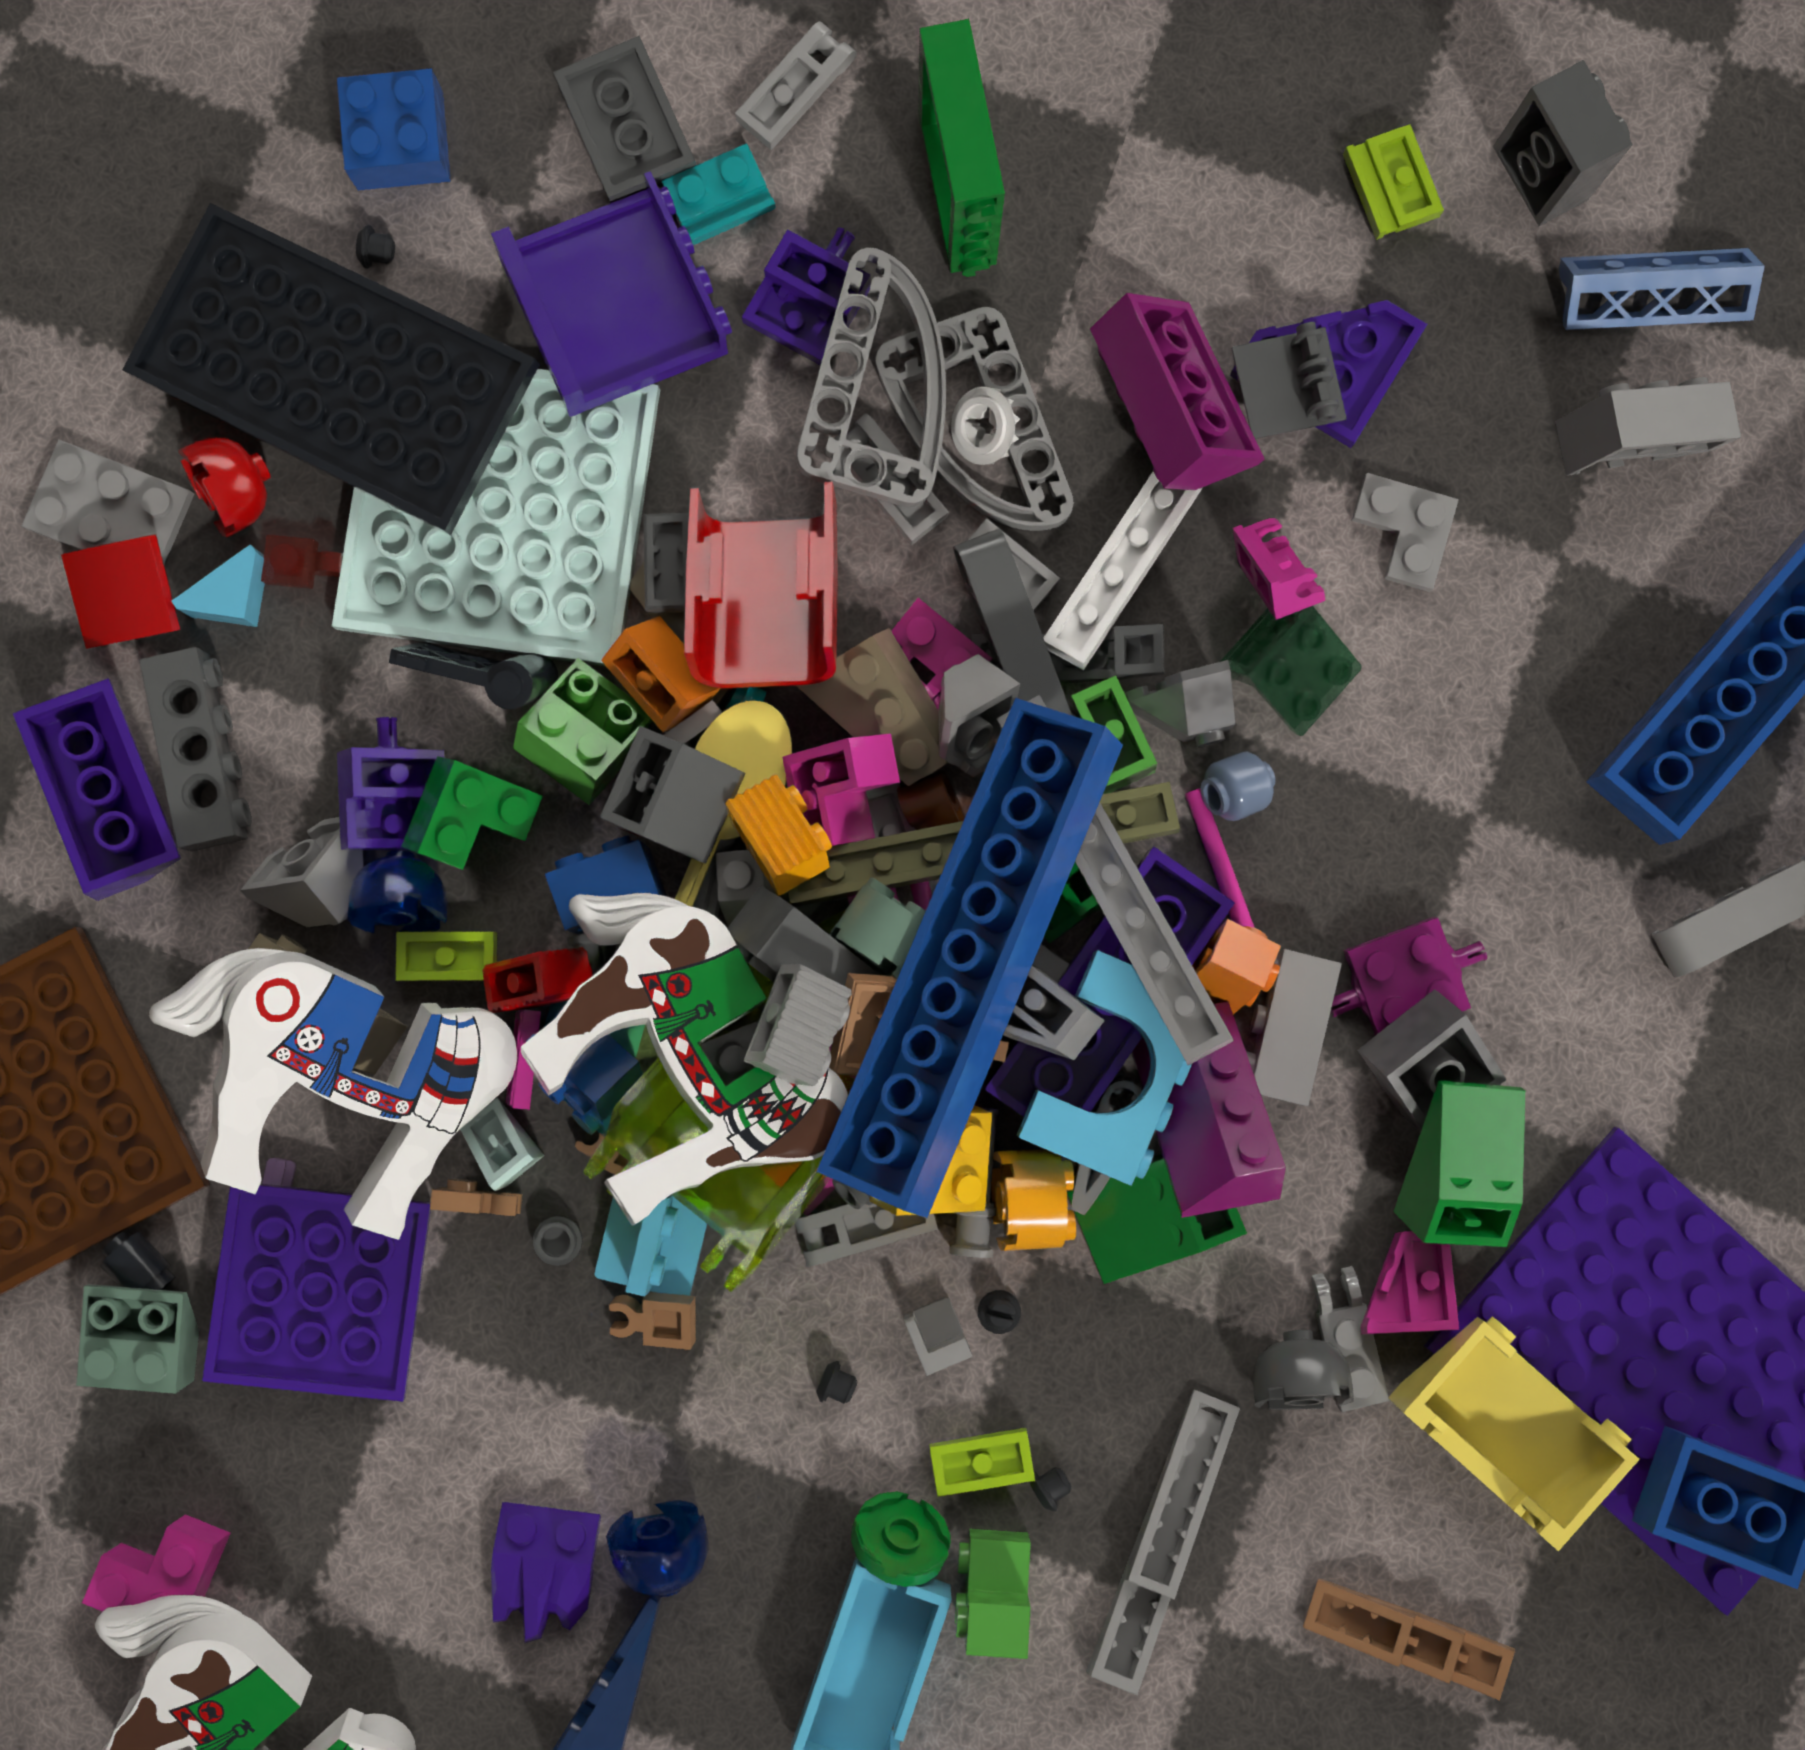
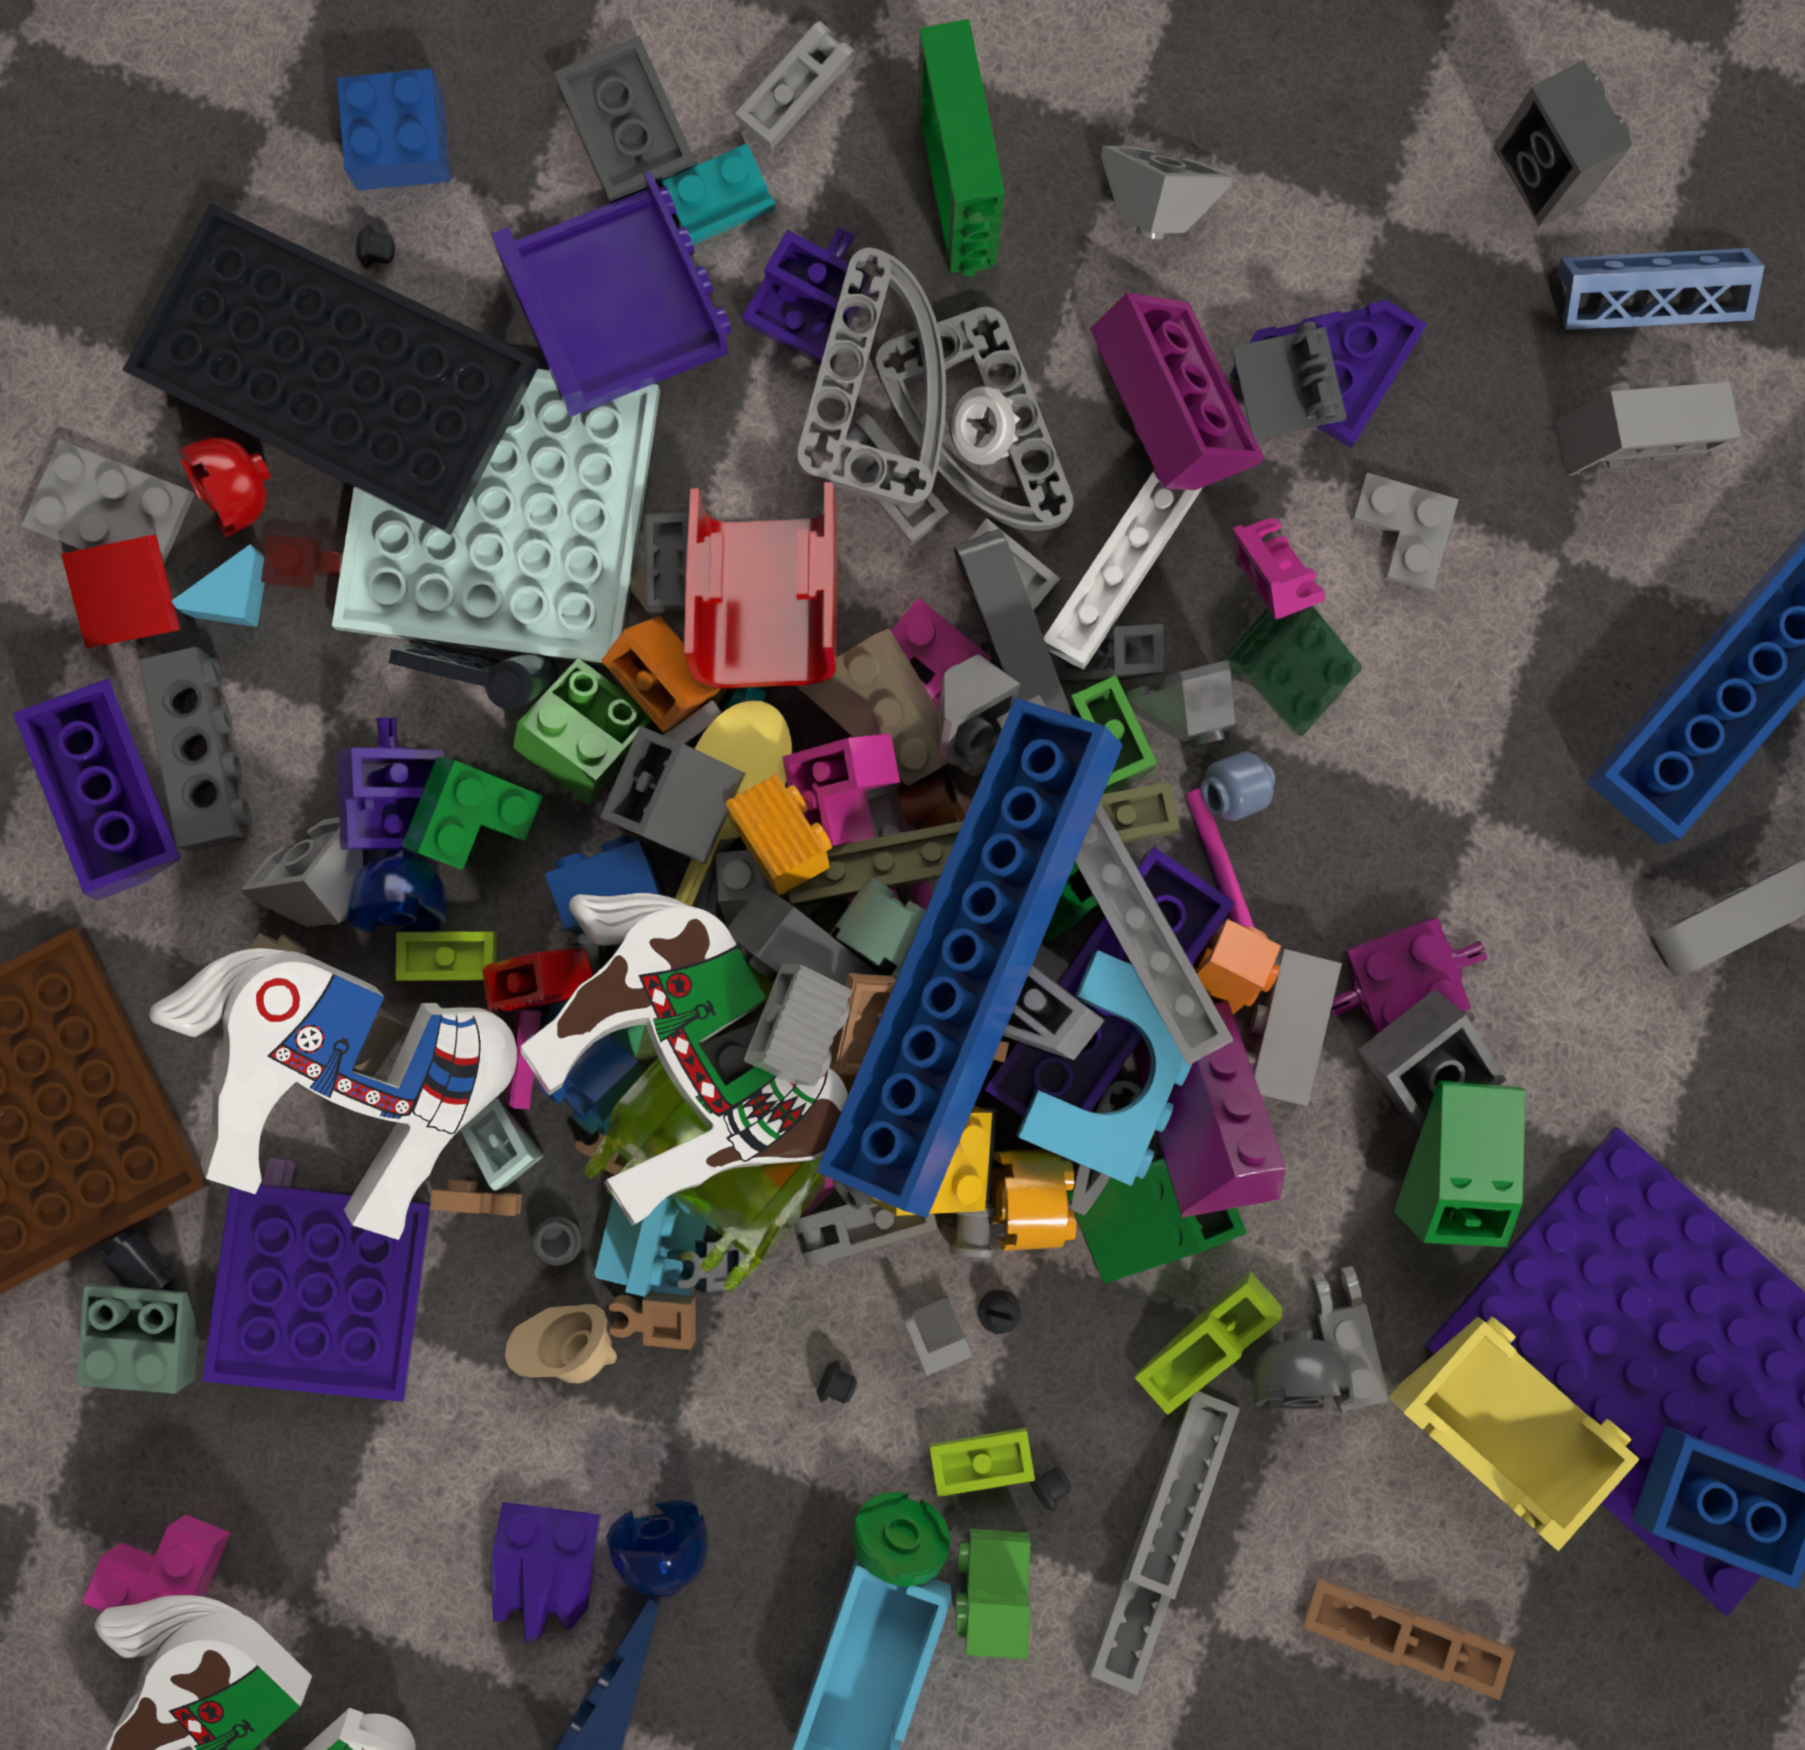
(561, 1344): none -> tan piece
(694, 1275): none -> black plate
(1160, 191): none -> light grey slope
(1210, 1343): none -> lime slope
(1393, 181): lime plate -> none
(1413, 1289): dark pink wing -> none

